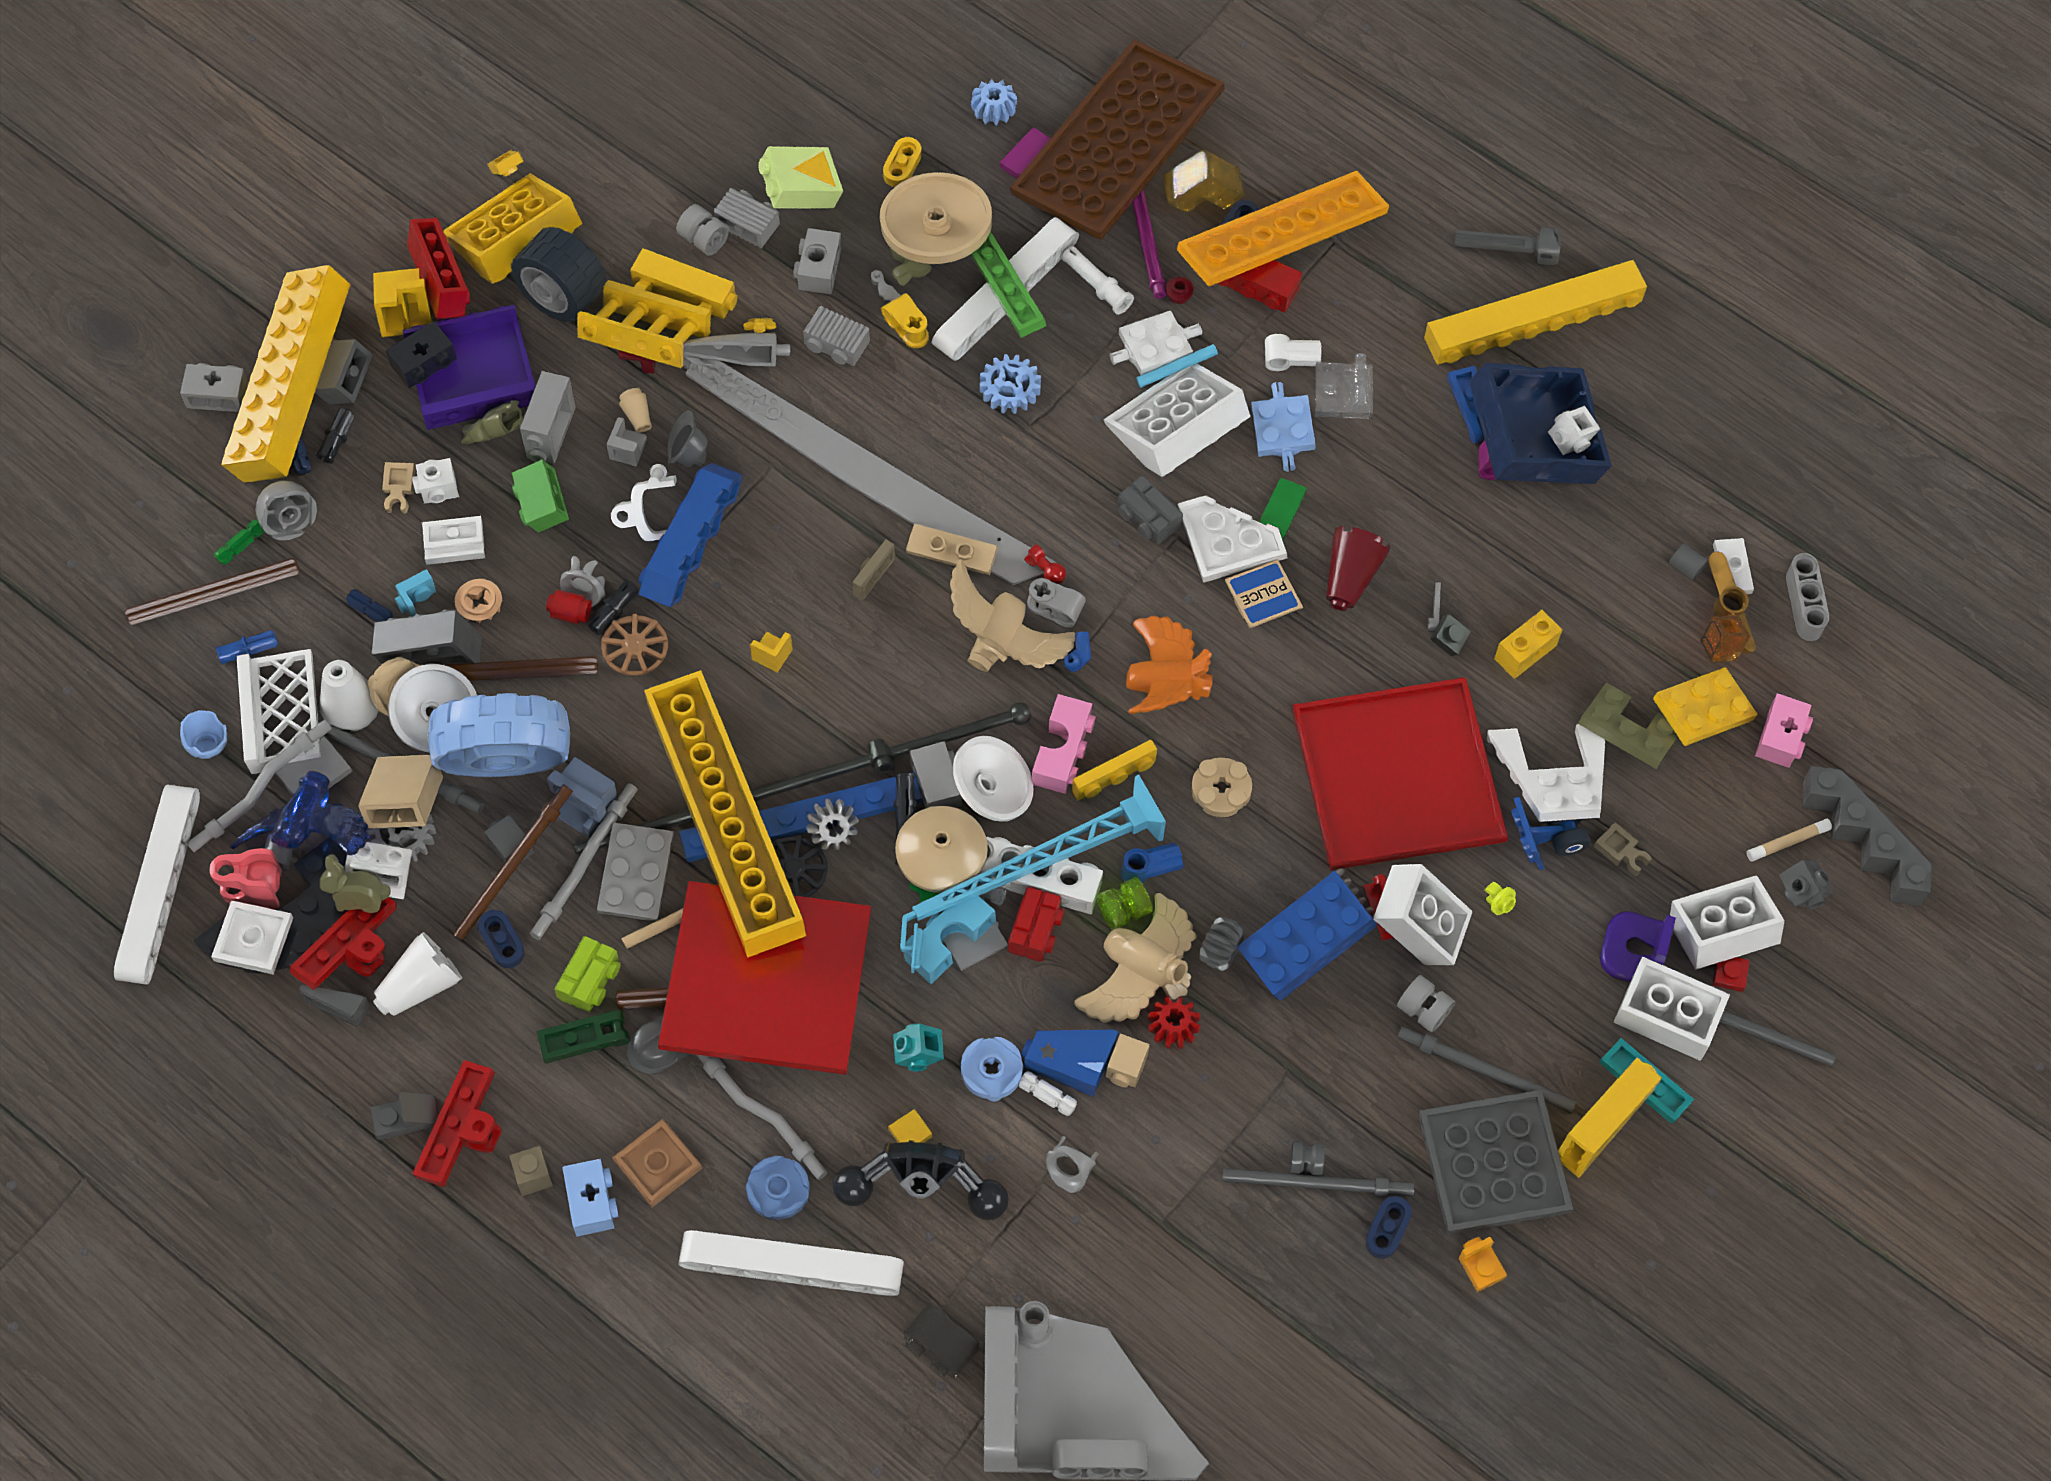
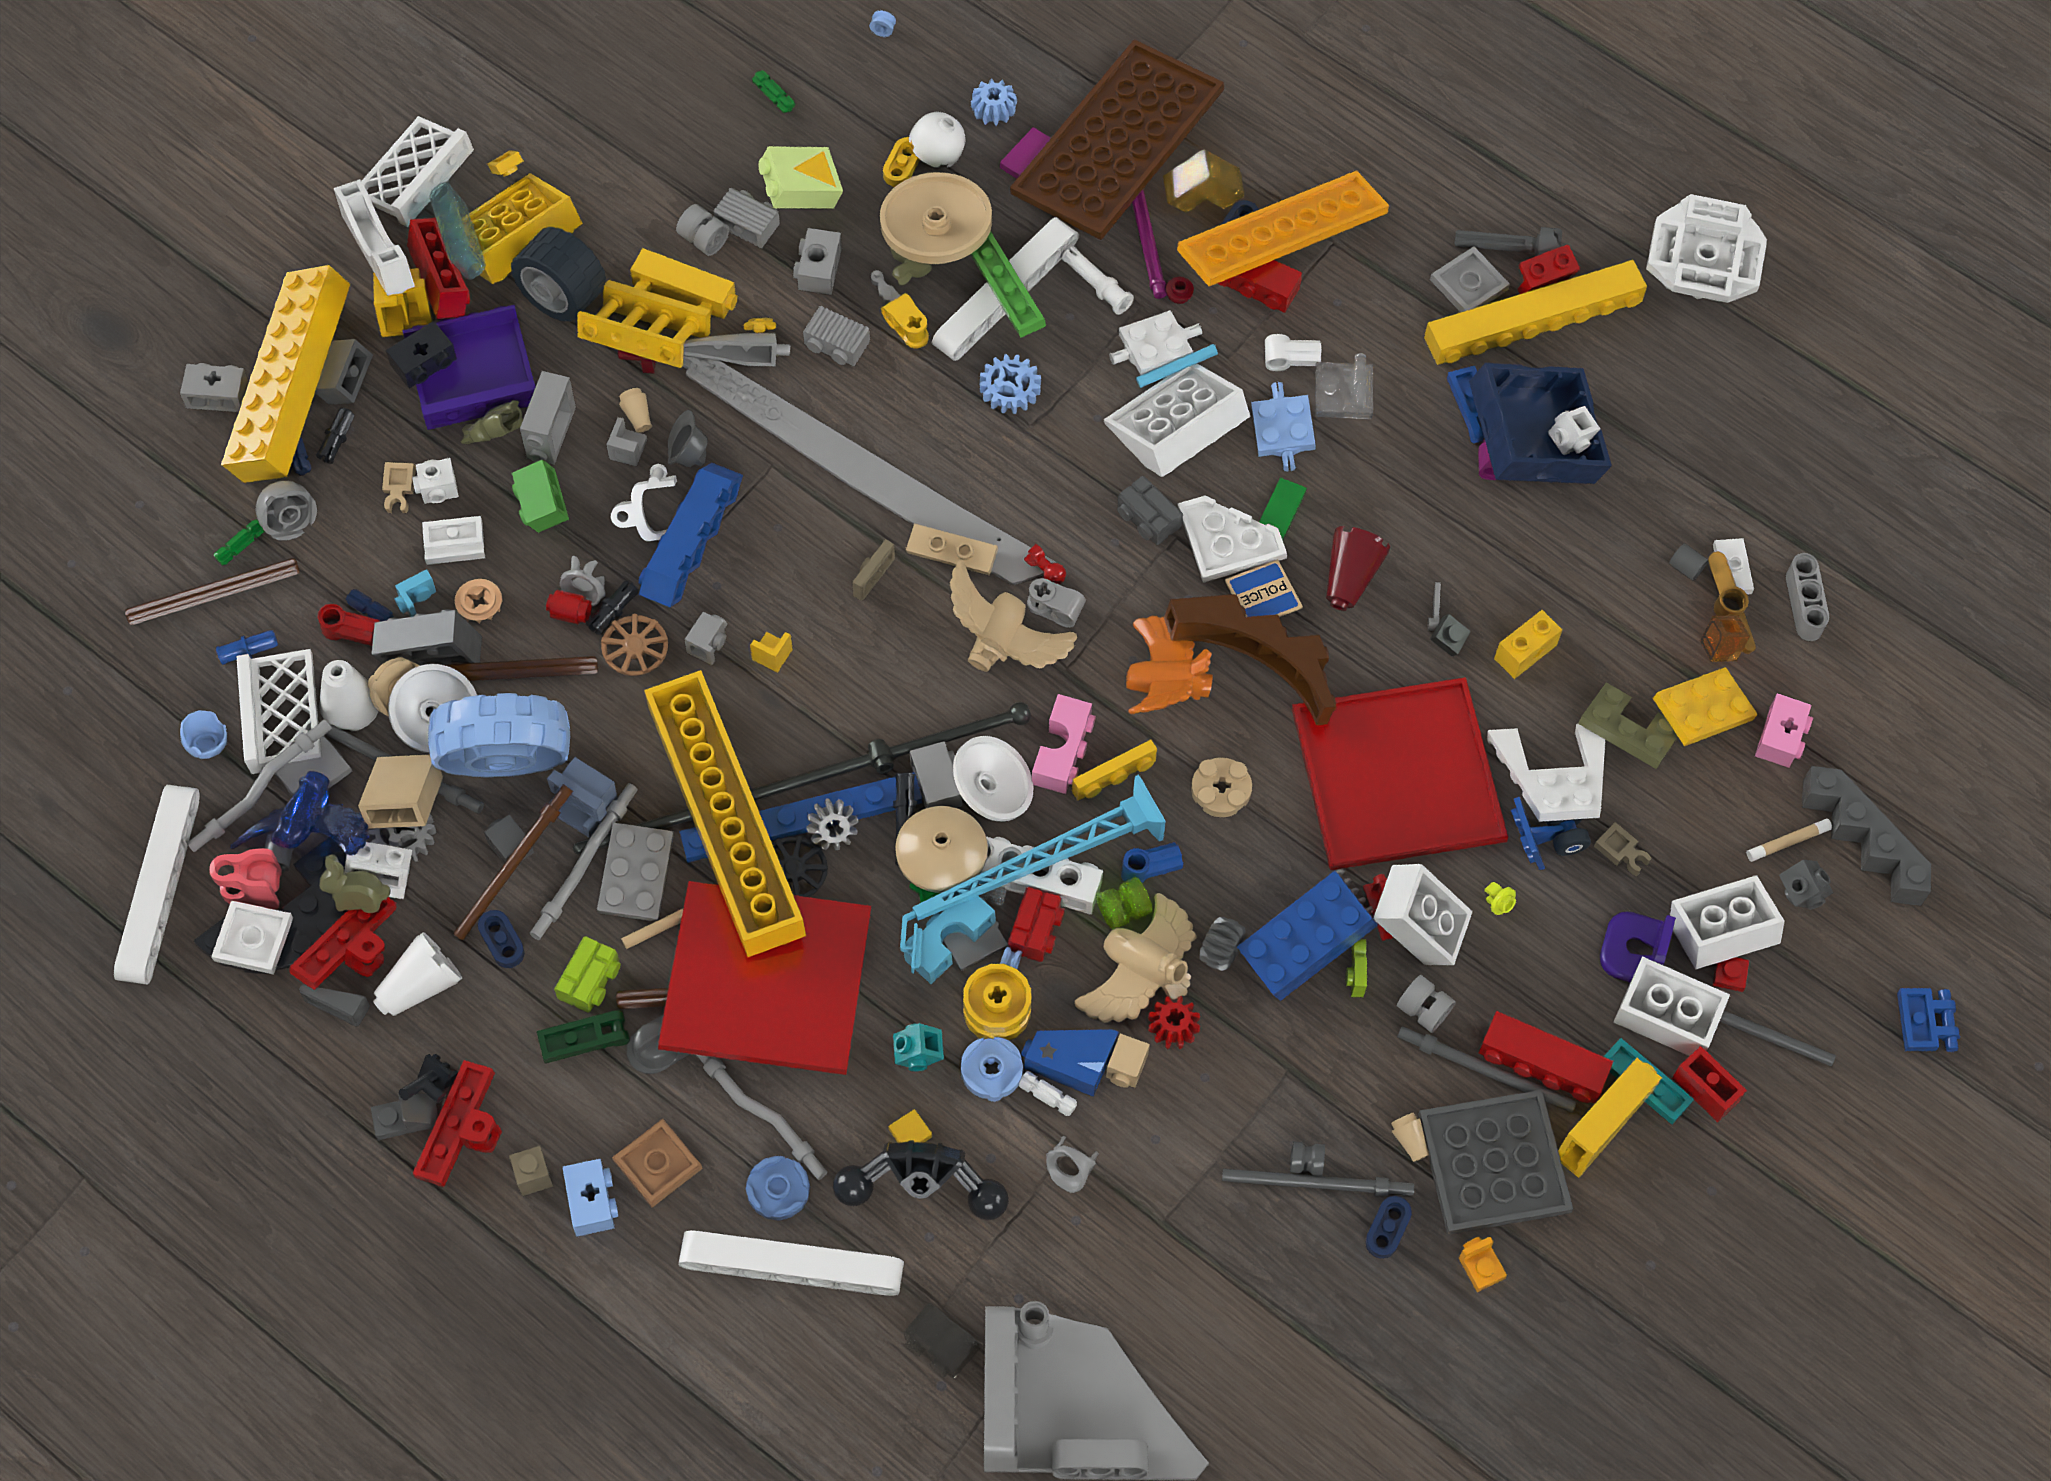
(349, 627): none -> red piece
(383, 256): none -> white arch
(432, 1079): none -> black arm
(438, 170): none -> white fence
(457, 230): none -> clear light blue beam
(706, 637): none -> light grey brick
(773, 91): none -> green axle
(882, 23): none -> light blue bush
(937, 139): none -> white cylinder
(997, 1002): none -> yellow wheel
(1011, 958): none -> light blue bush
(1081, 655): blue arm -> none
(1224, 623): none -> reddish brown arch
(1357, 974): none -> lime plate
(1411, 1136): none -> tan cone
(1469, 281): none -> light grey plate
(1545, 1057): none -> red brick
(1548, 269): none -> red bracket
(1709, 1084): none -> red brick
(1711, 230): none -> white piece
(1919, 1022): none -> blue plate

